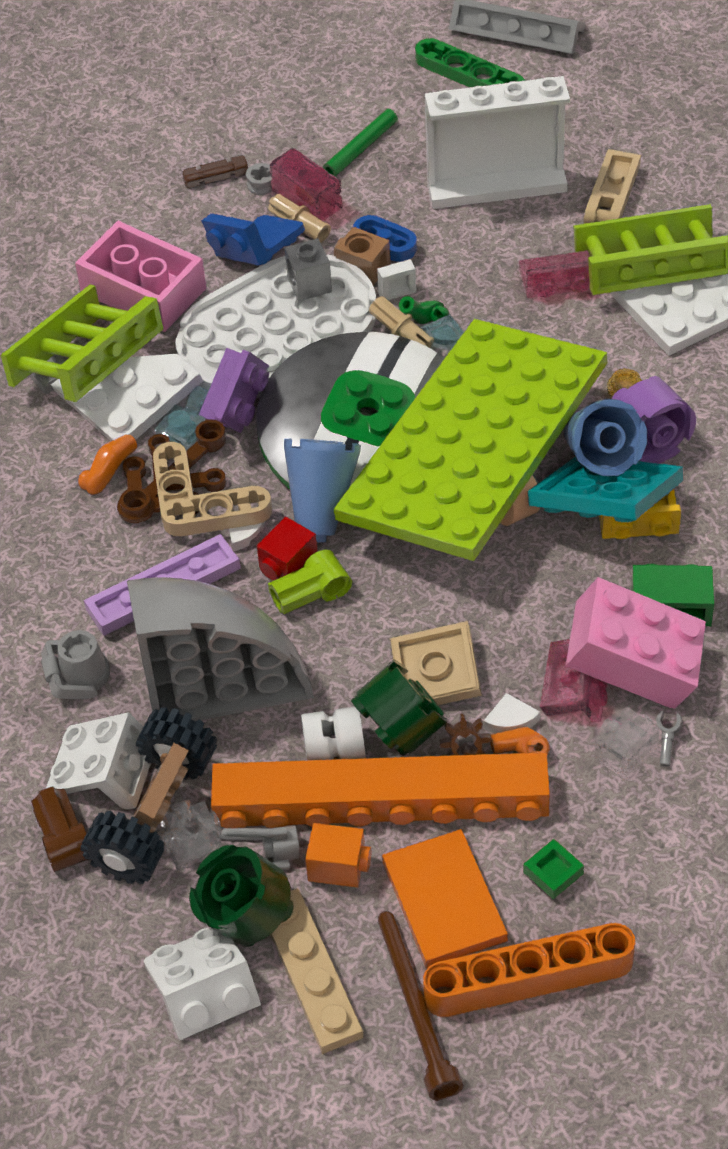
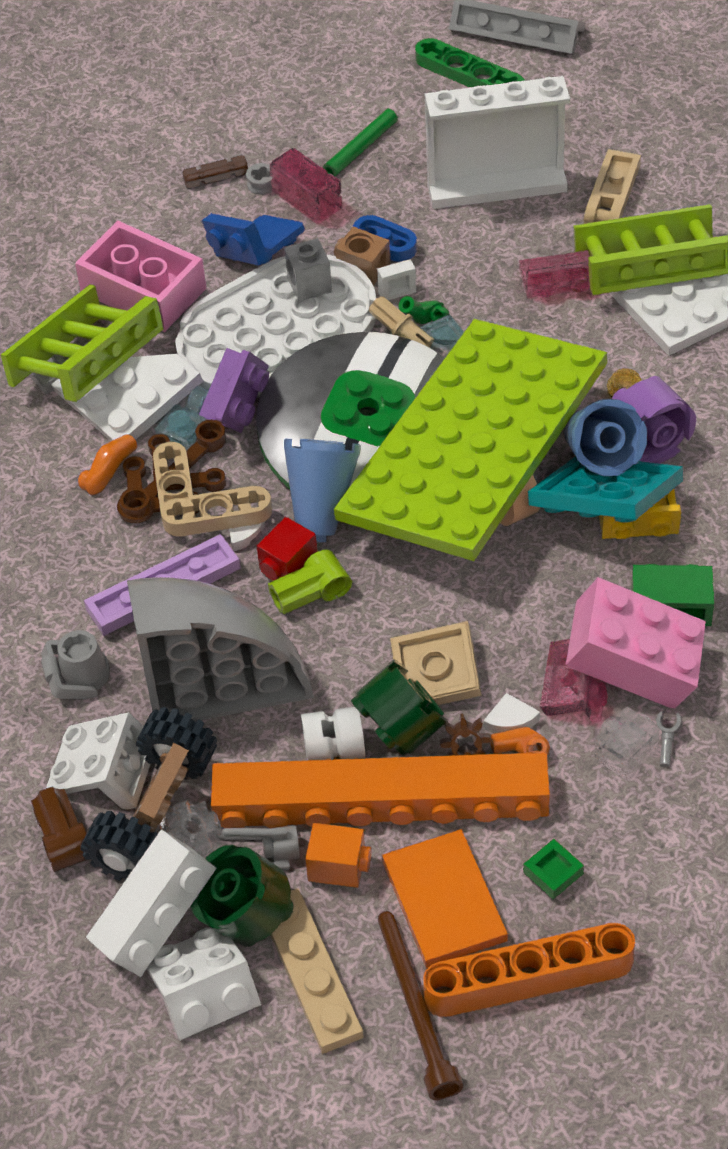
(150, 903): none -> white brick
(289, 210): tan axle -> none

